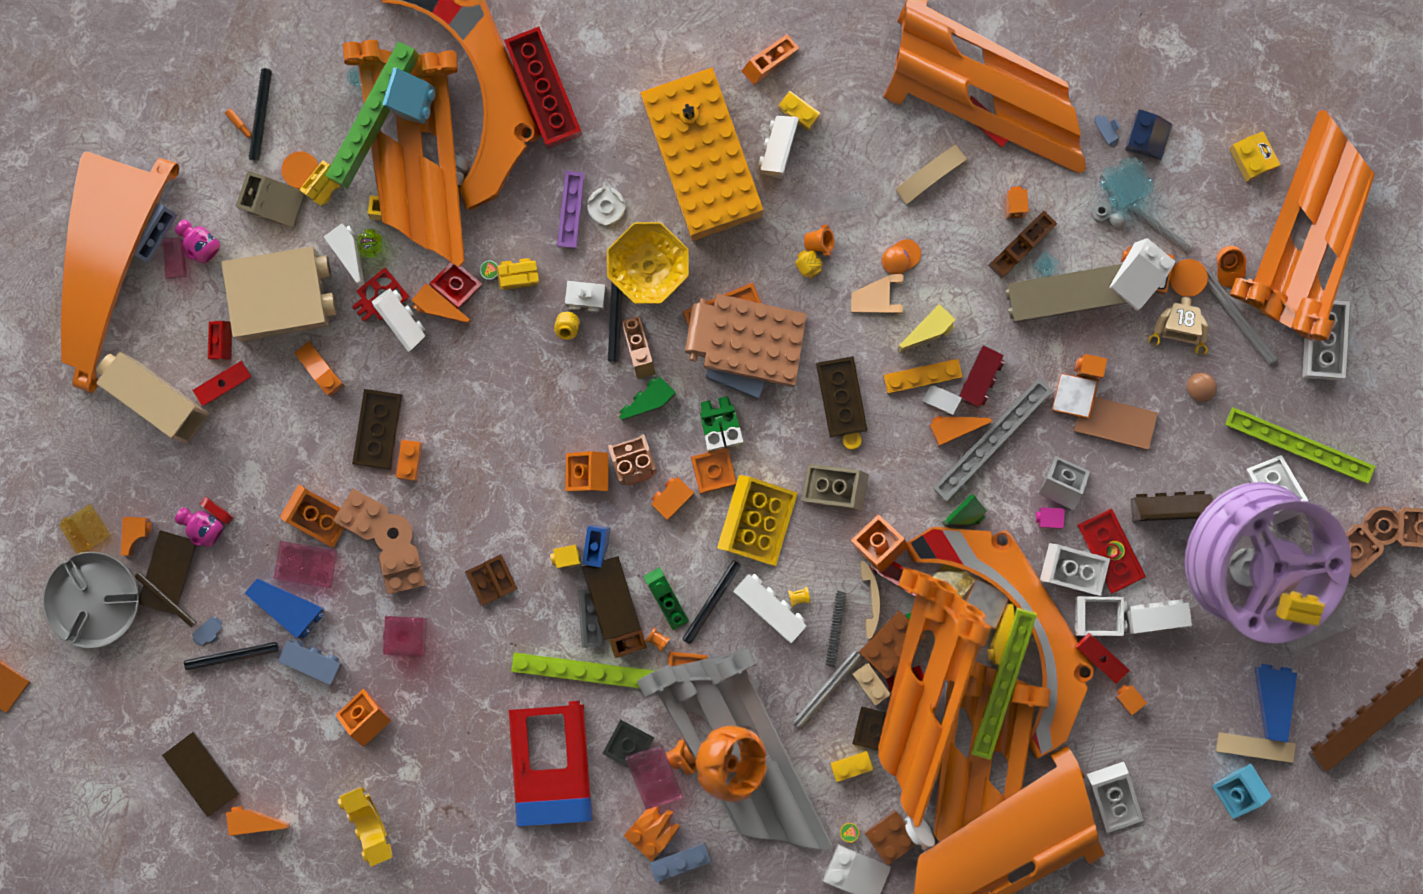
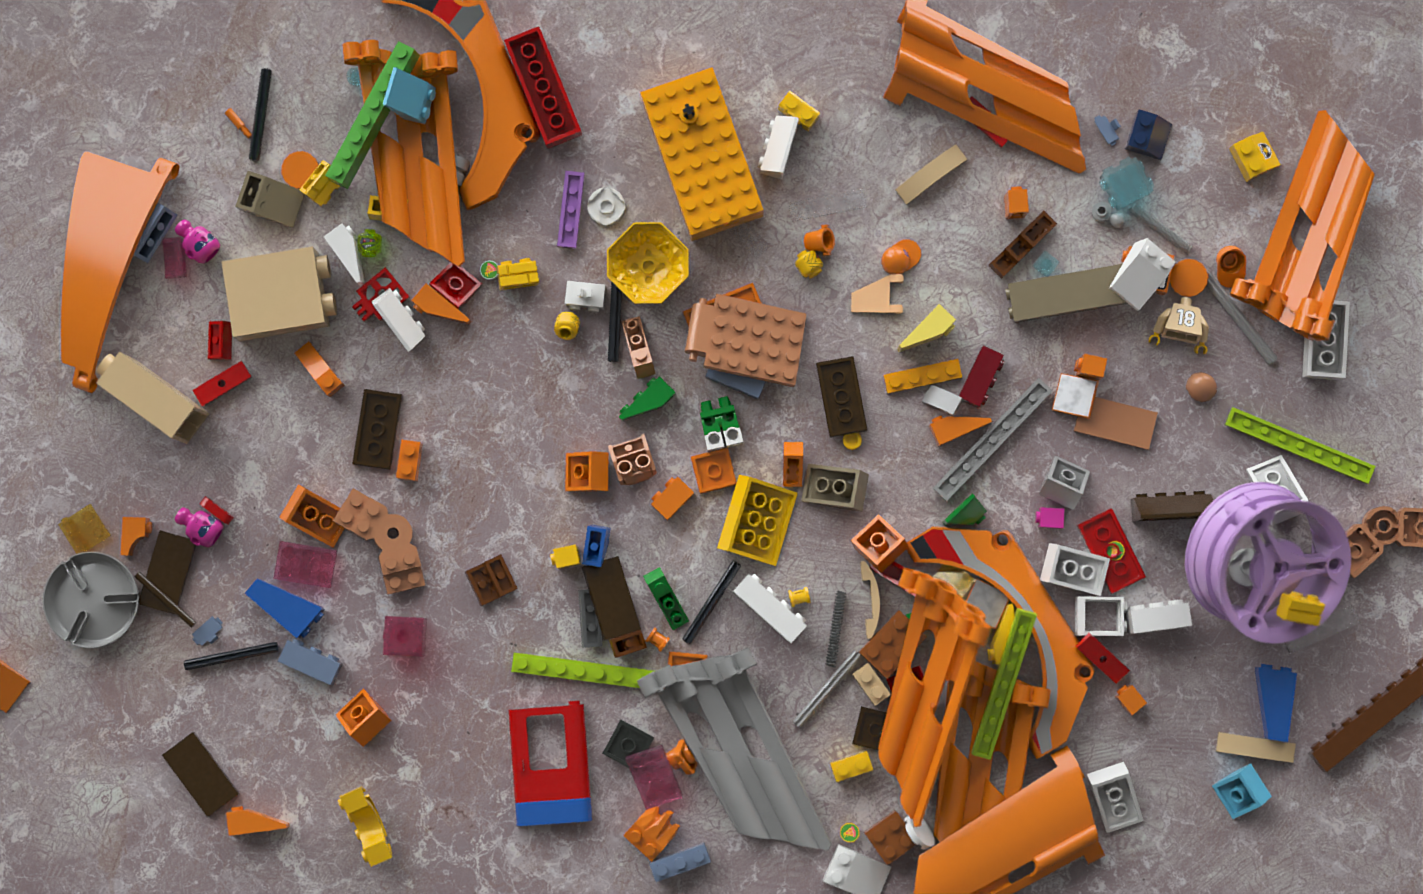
(716, 760): orange wheel -> none
(769, 59): orange slope -> none
(792, 464): none -> orange arch

